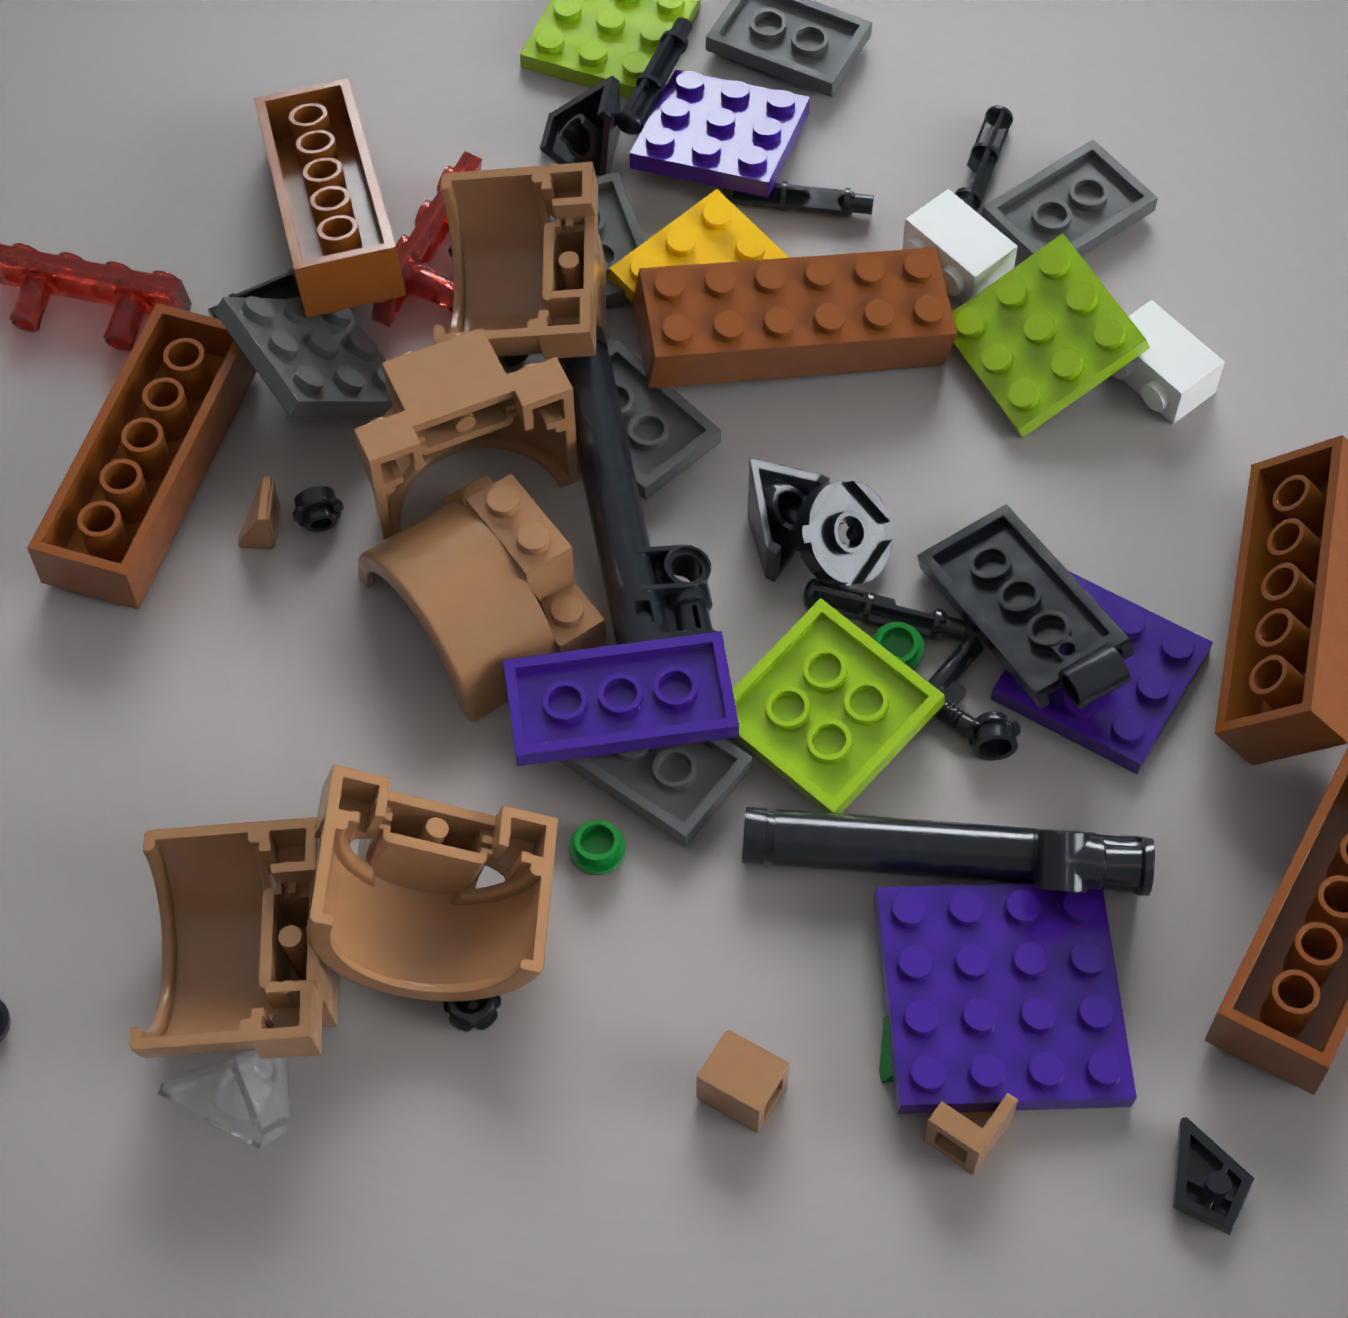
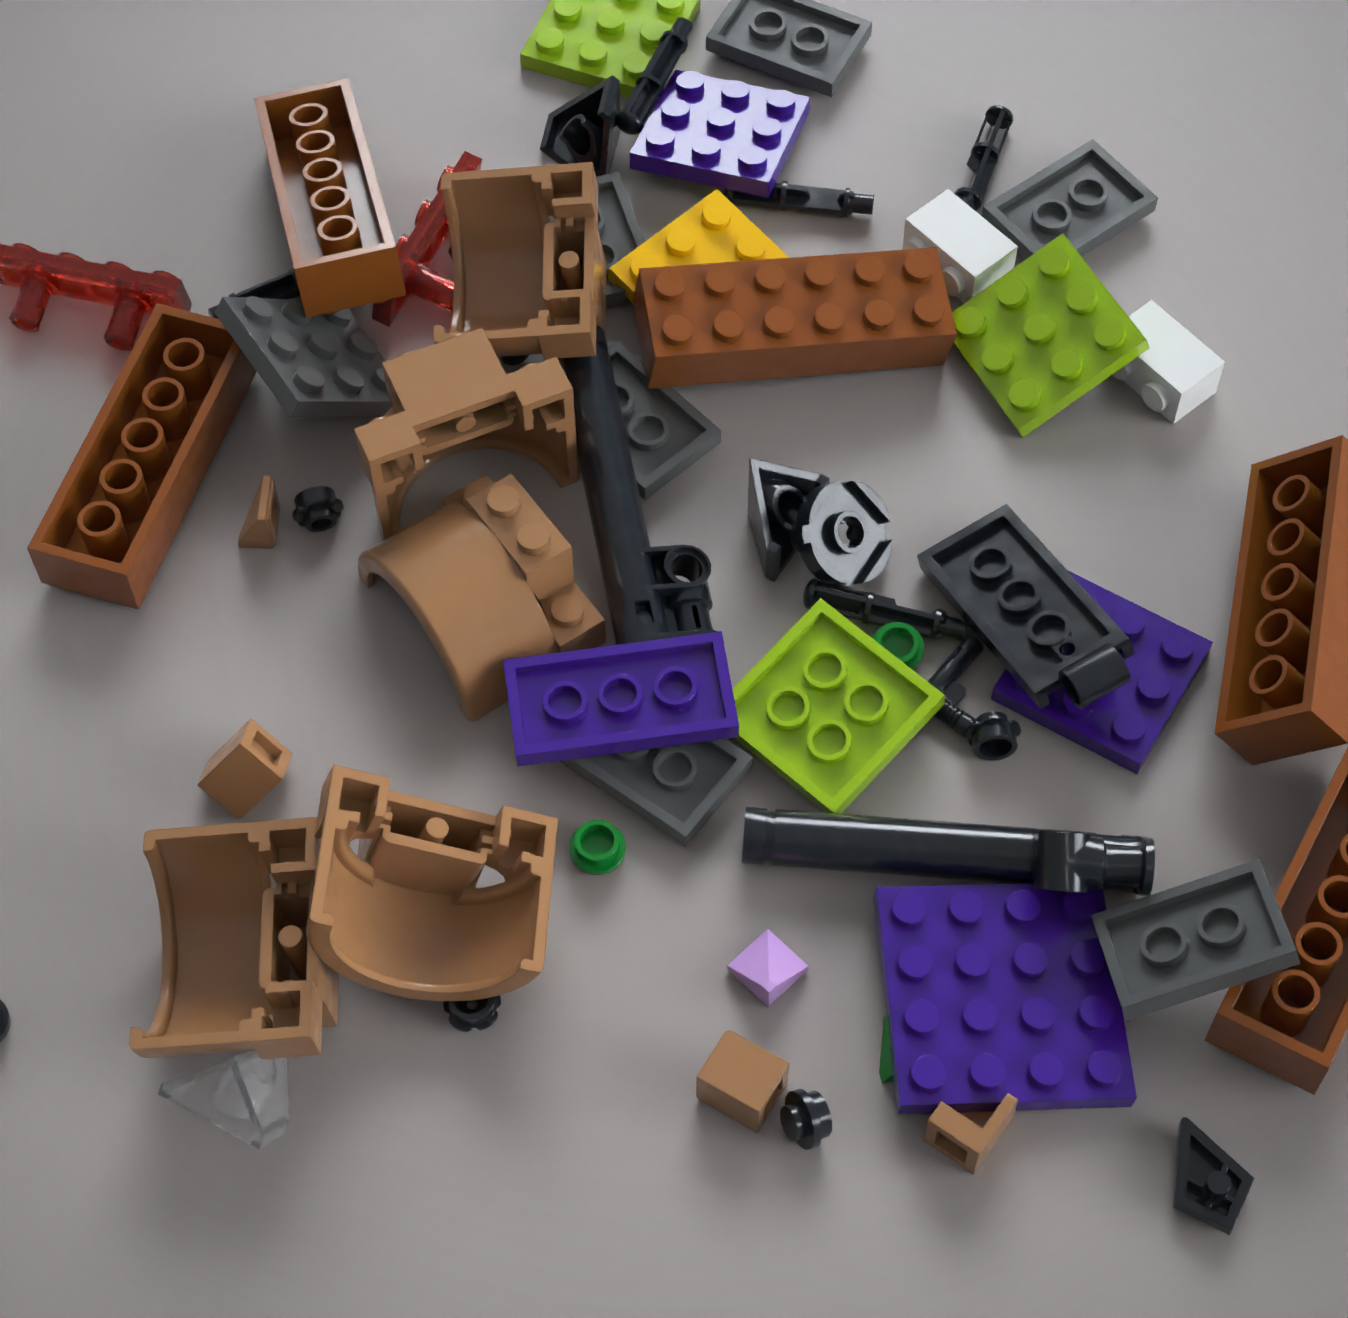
(245, 769): none -> medium nougat panel
(767, 967): none -> lavender slope
(806, 1118): none -> black plate
(1194, 939): none -> dark grey plate

